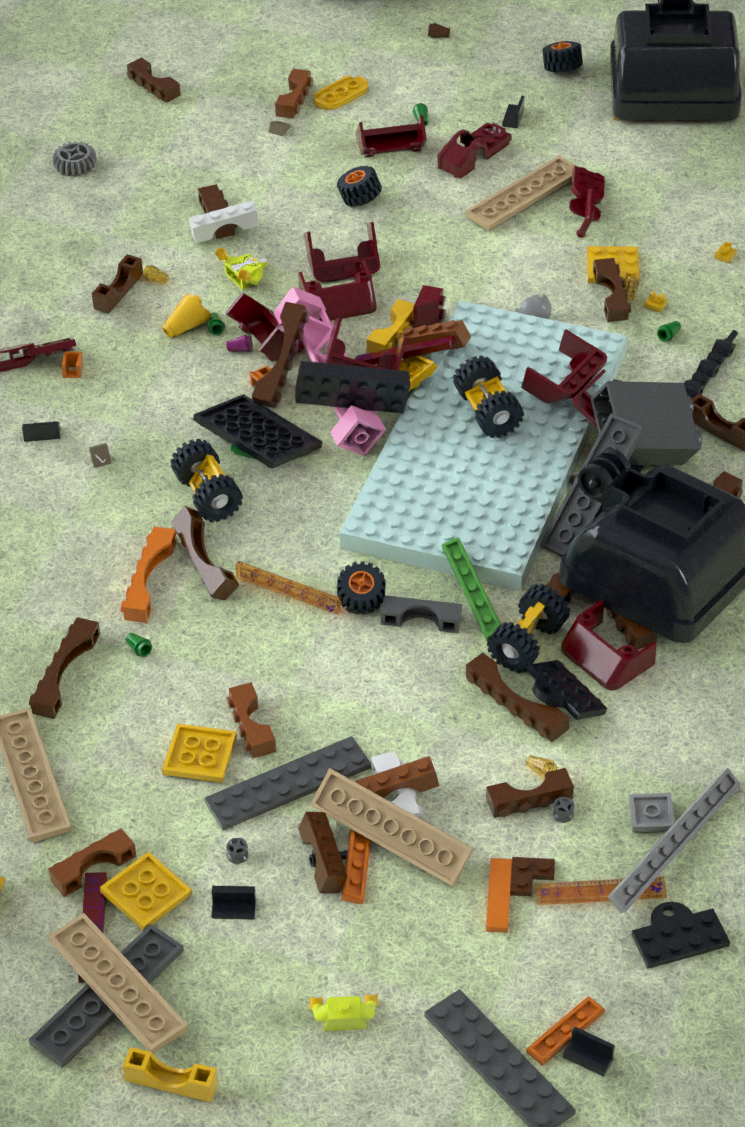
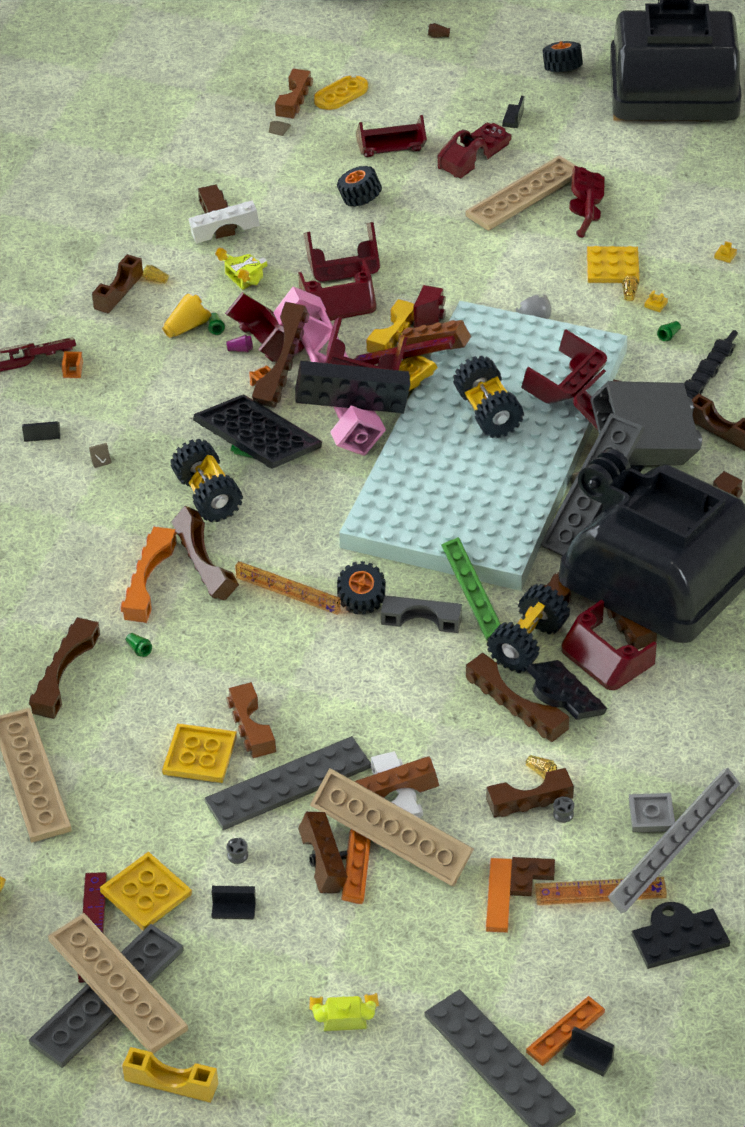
(74, 158): light grey gear -> none
(113, 849): dark orange arch -> none
(162, 88): reddish brown arch -> none
(421, 109): green cone -> none
(607, 274): reddish brown arch -> none

